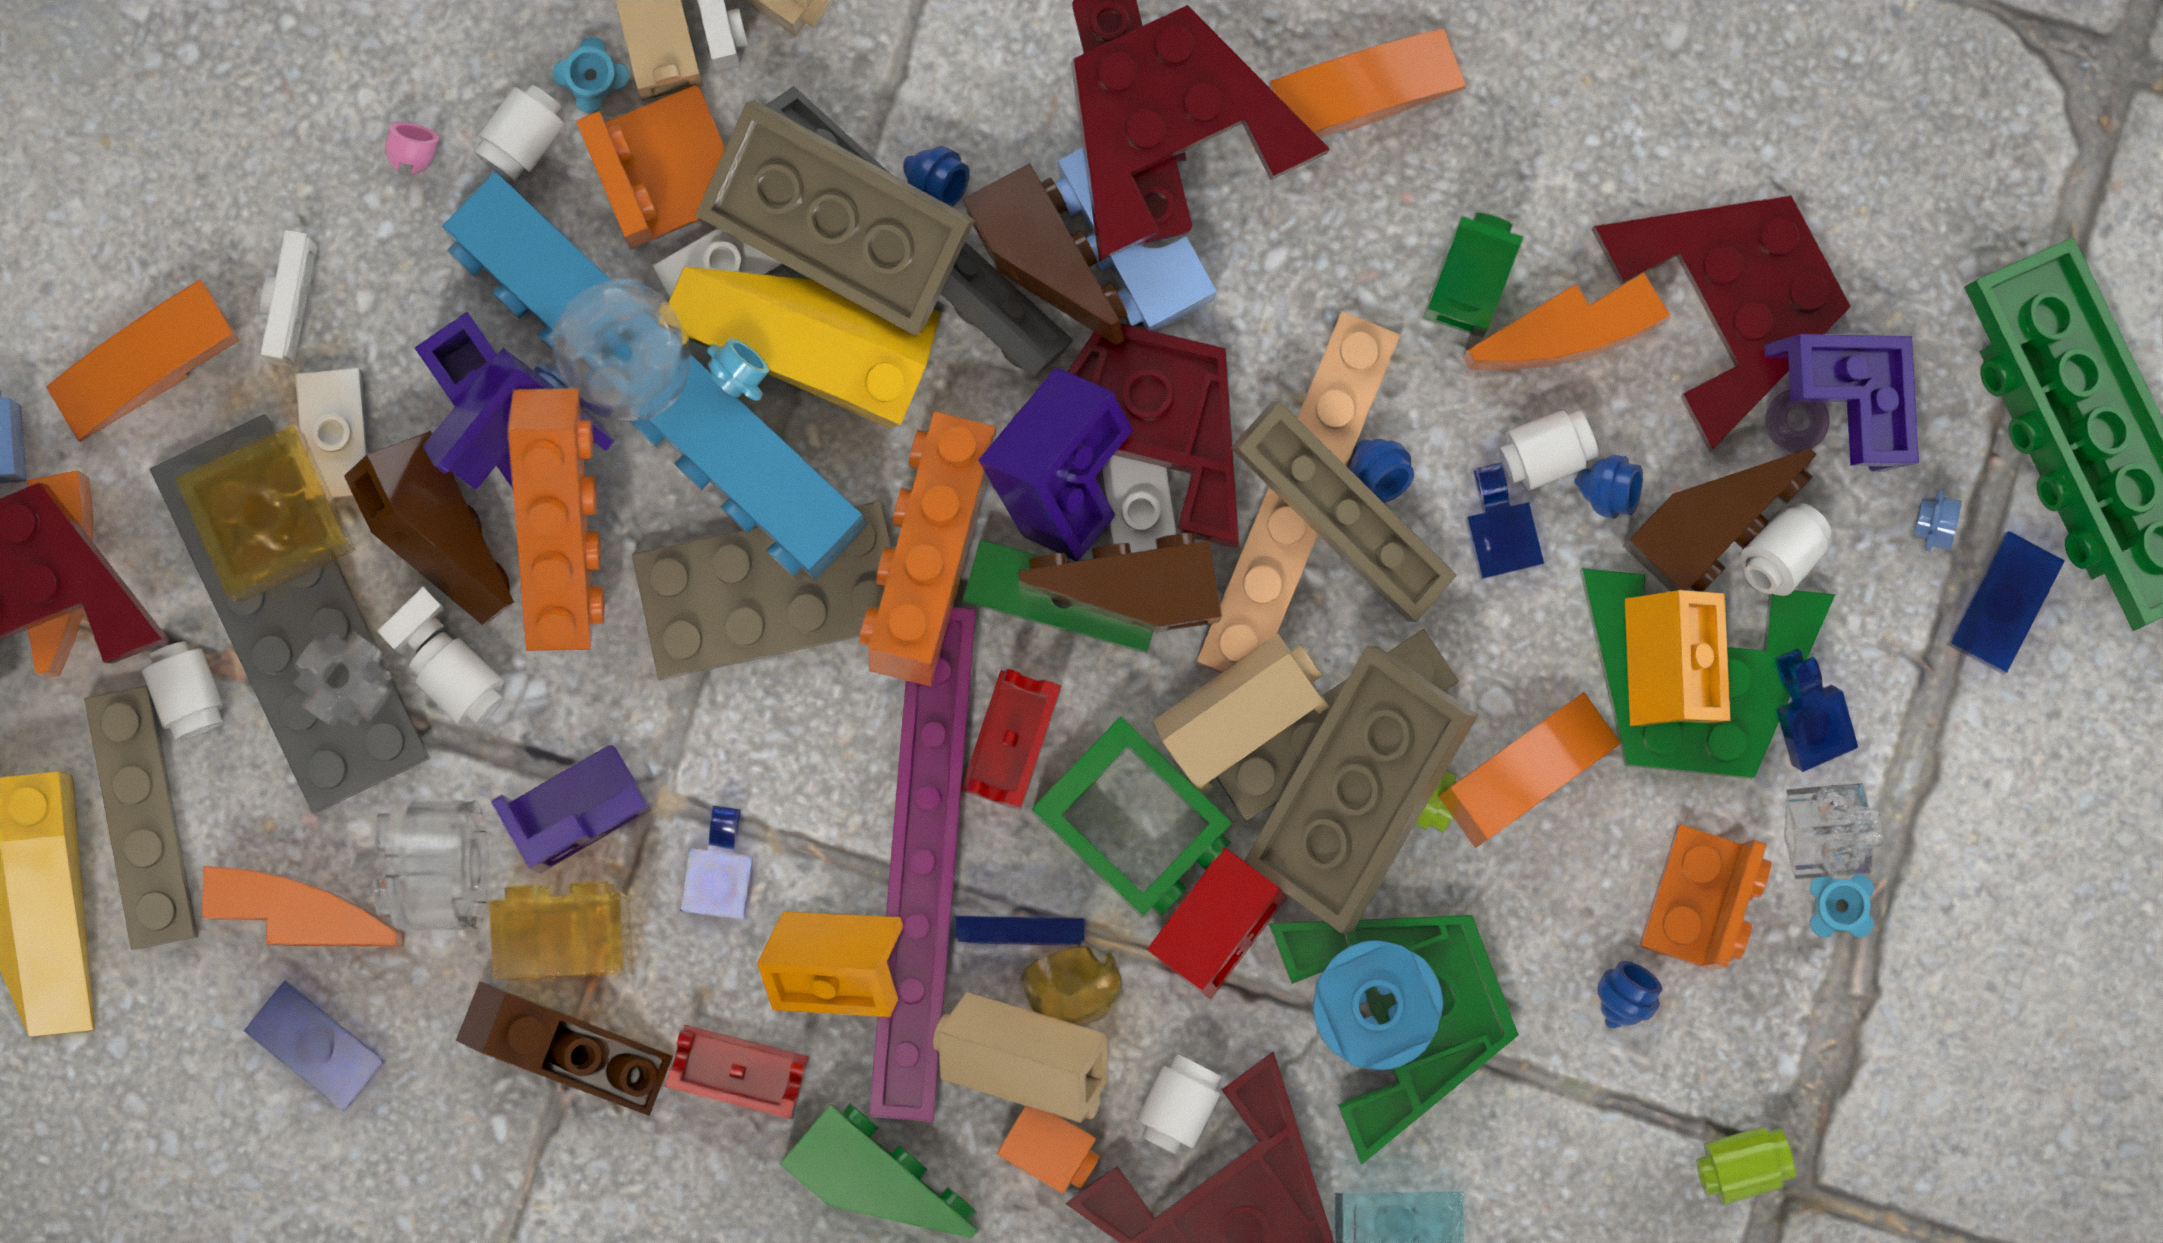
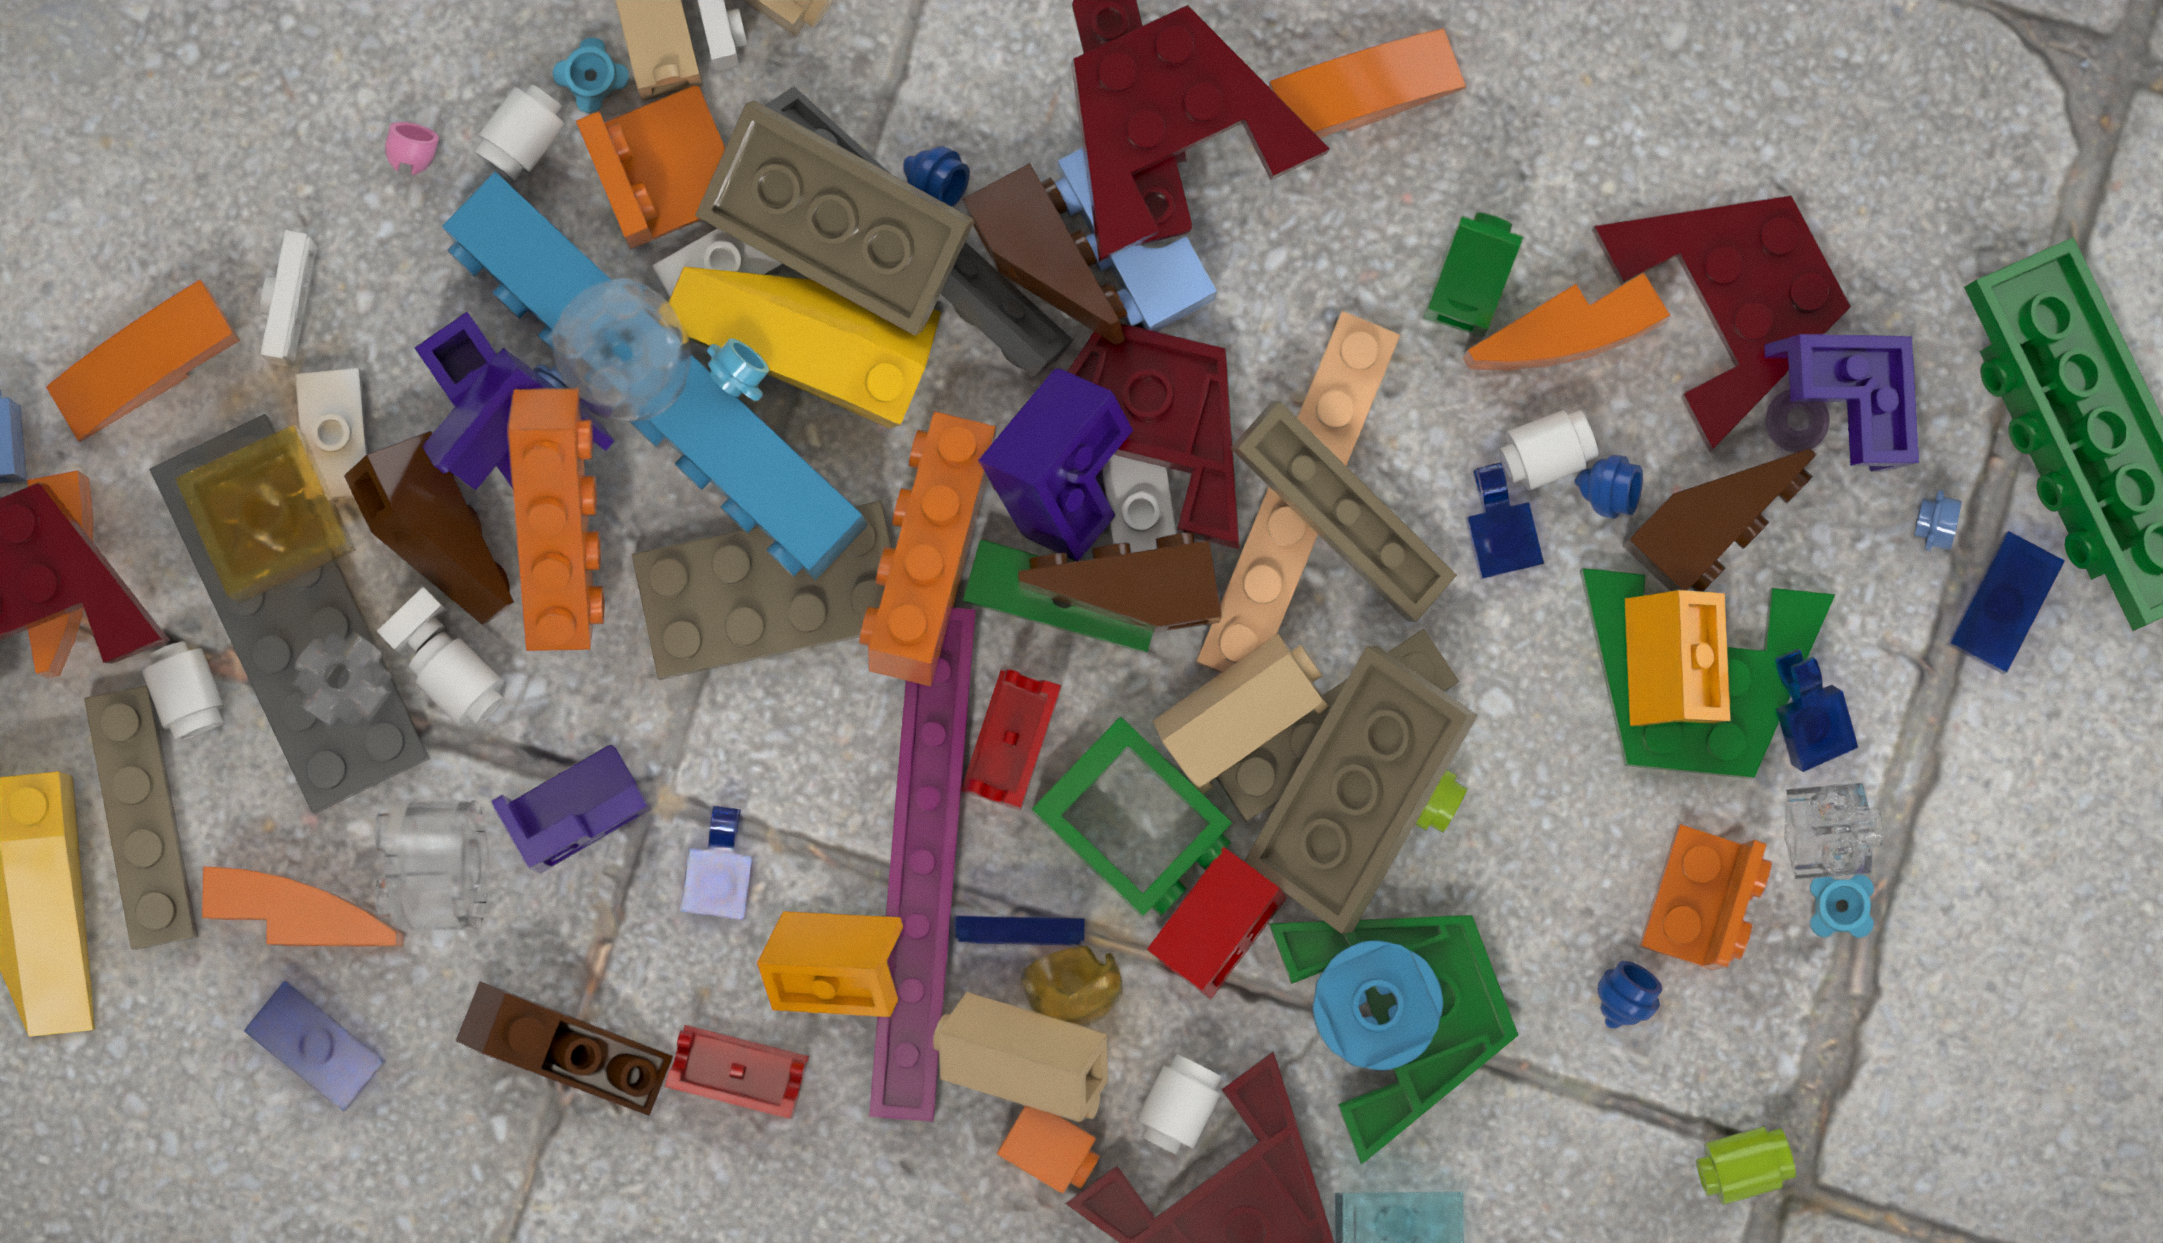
(561, 934): clear yellow brick -> none
(858, 1175): green slope -> none
(1383, 467): blue plate -> none
(1529, 770): orange slope -> none
(1786, 549): white brick -> none

